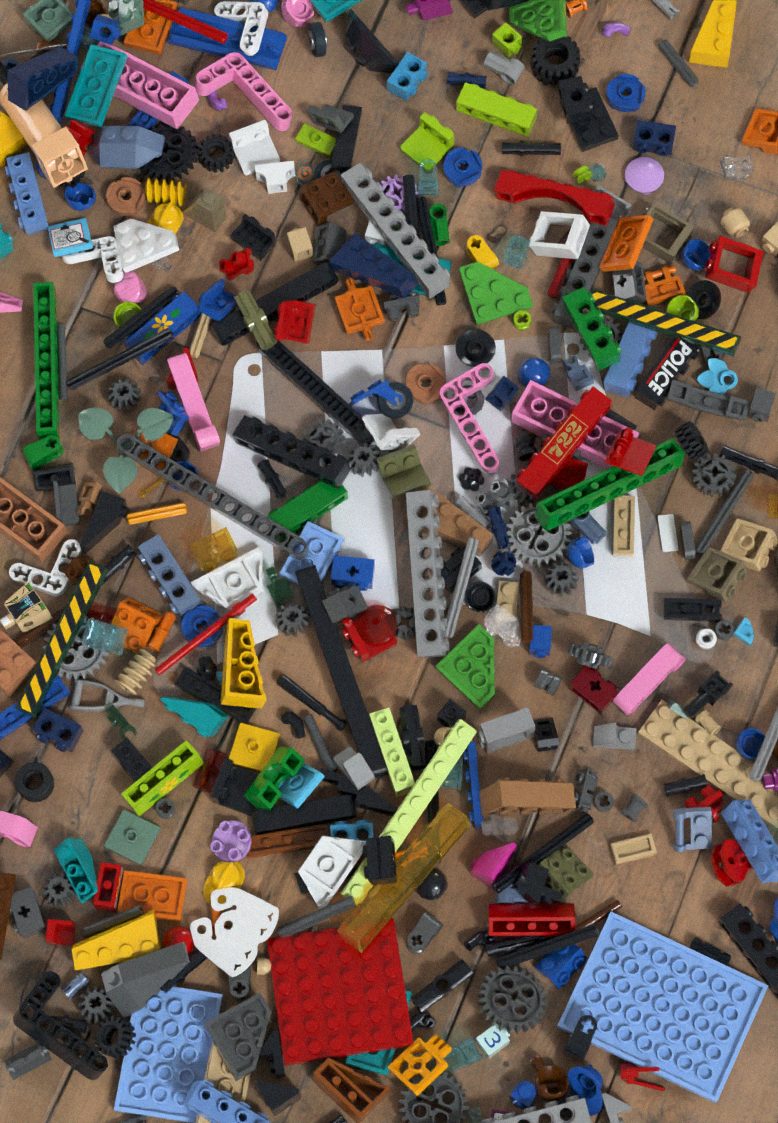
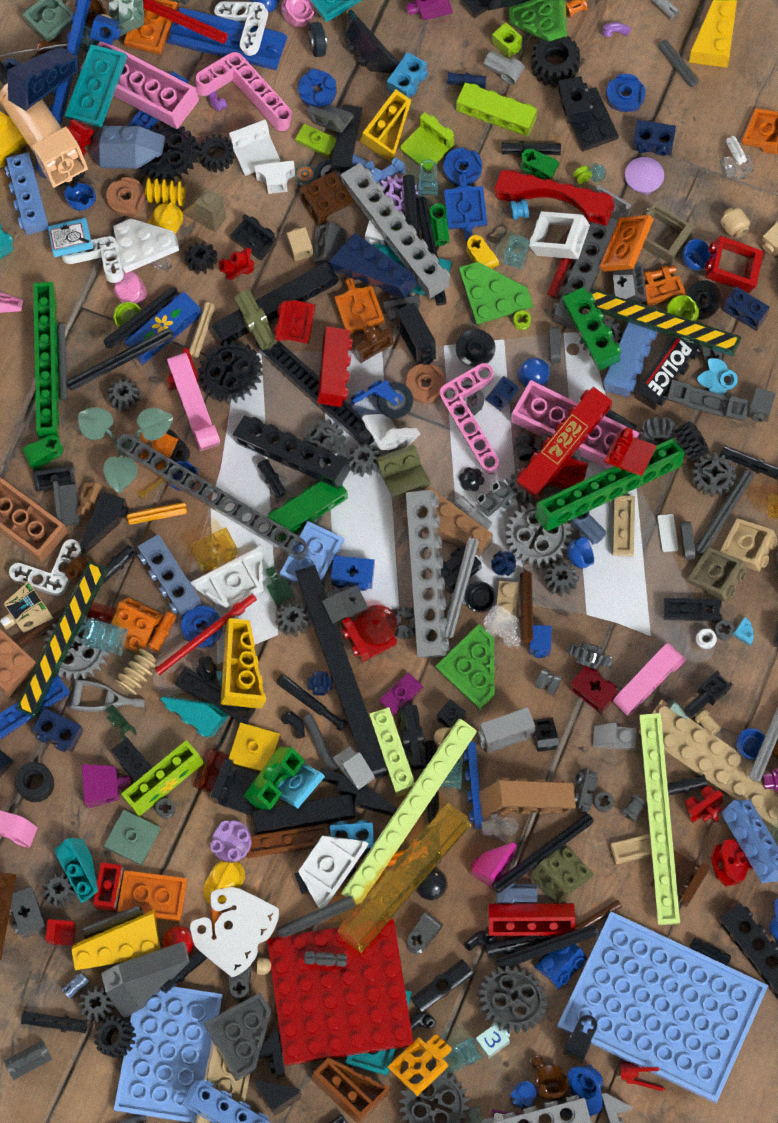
(56, 1031): black beam -> none
(102, 784): none -> magenta torso
(171, 405): blue bracket -> none
(208, 260): none -> black gear
(217, 301): blue bracket -> none
(230, 371): none -> black gear
(313, 79): none -> blue plate
(320, 683): none -> dark blue gear
(324, 958): none -> dark grey axle
(334, 367): none -> red brick
(375, 343): none -> reddish brown plate
(380, 860): black brick -> none
(386, 127): none -> yellow wedge
(396, 167): none -> medium blue pin
(401, 694): none -> magenta plate
(416, 334): none -> black window
(465, 207): none -> blue plate
(498, 528): dark blue pin -> none
(519, 209): none -> dark azure wheel
(532, 882): black brick -> none
(539, 165): none -> green piece
(578, 375): sand blue plate -> none
(658, 430): none -> dark grey gear
(659, 819): none -> yellowish green plate
(688, 877): none -> reddish brown bracket
(700, 828): sand blue plate -> none
(736, 150): none -> white axle
(746, 308): none -> dark blue brick

